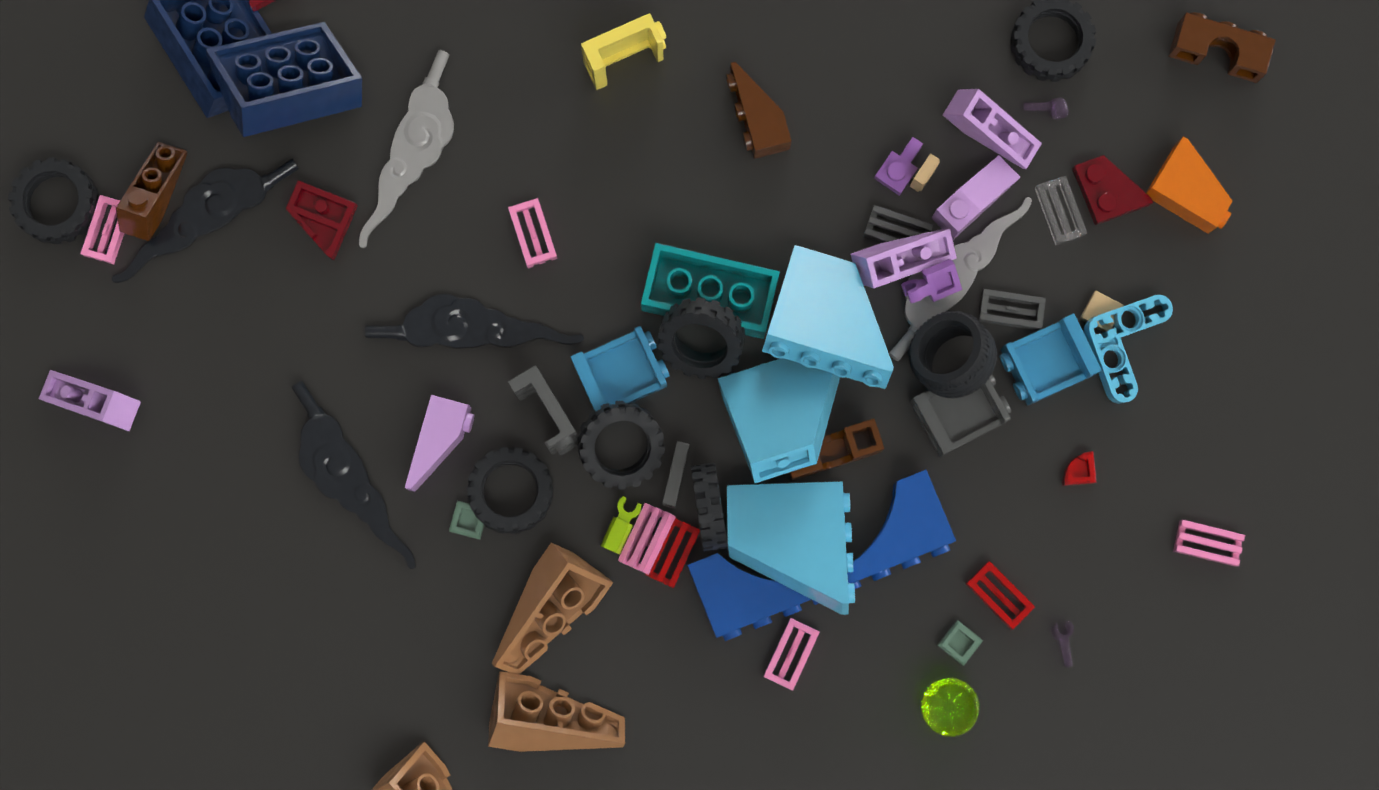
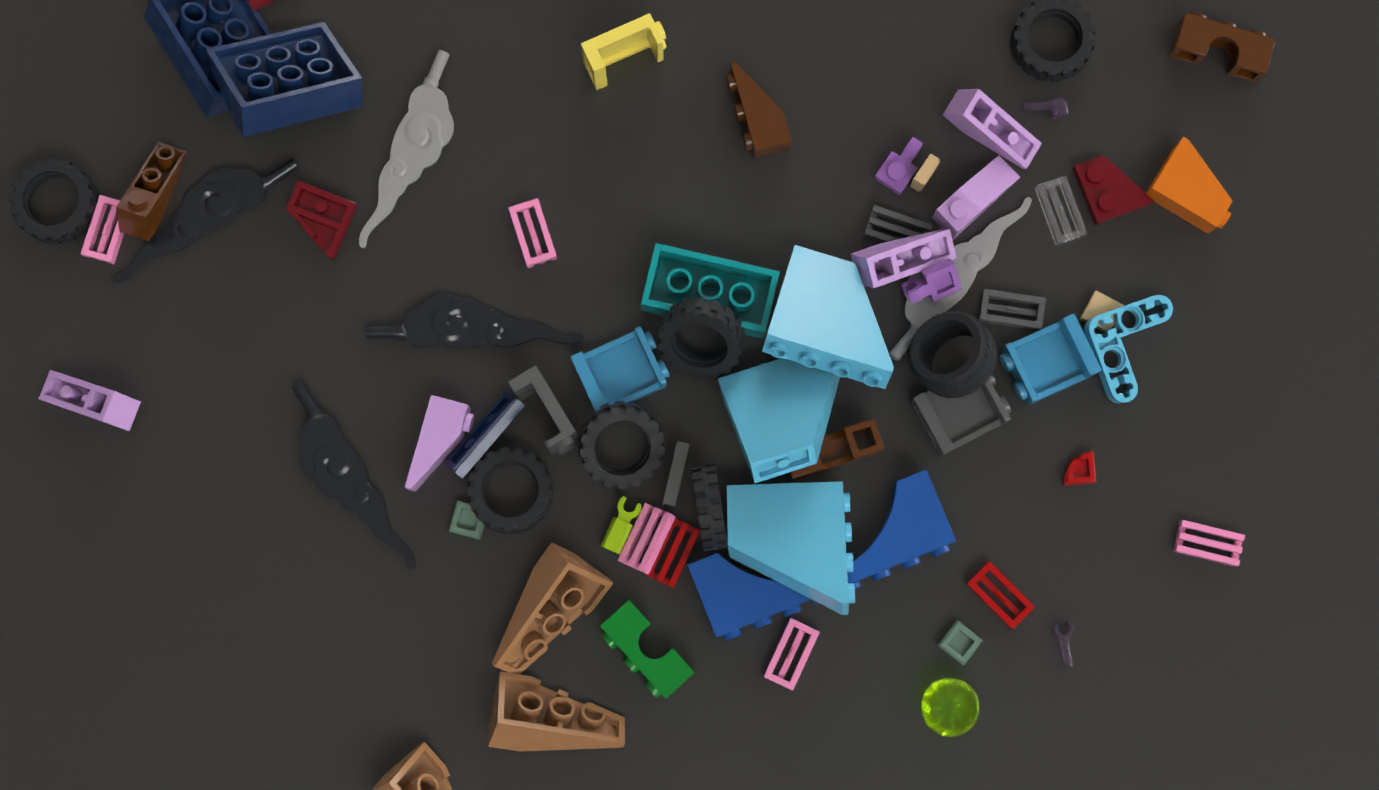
(484, 434): none -> dark blue tile
(624, 631): none -> green arch

